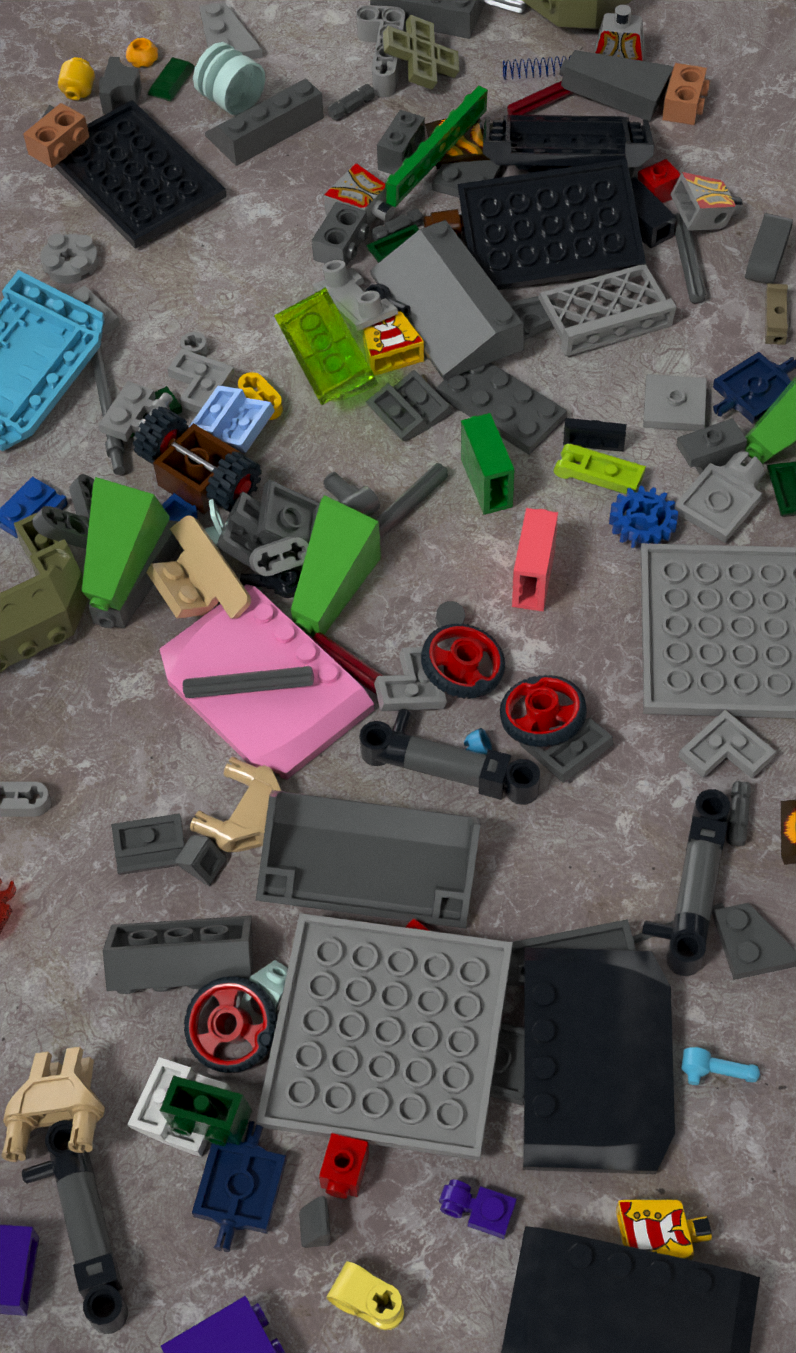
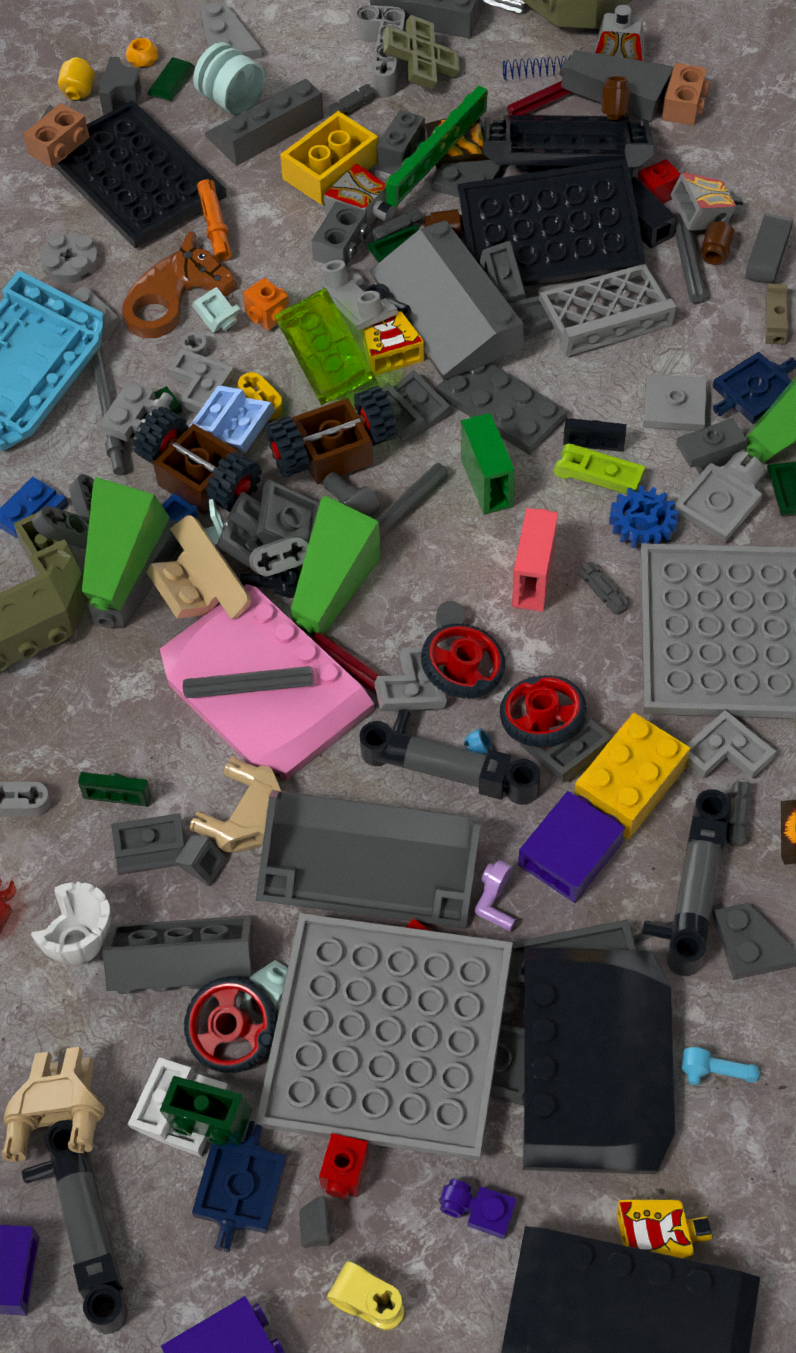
(80, 928): none -> white hair
(114, 788): none -> dark green plate
(166, 284): none -> dark orange animal
(216, 229): none -> orange pin
(216, 310): none -> light aqua bracket
(263, 302): none -> orange brick
(327, 154): none -> yellow brick
(333, 436): none -> brick
(495, 881): none -> lavender plate
(503, 270): none -> dark grey wing
(571, 846): none -> dark purple brick
(603, 587): none -> dark grey axle
(615, 97): none -> reddish brown brick
(633, 772): none -> yellow brick
(717, 242): none -> reddish brown brick

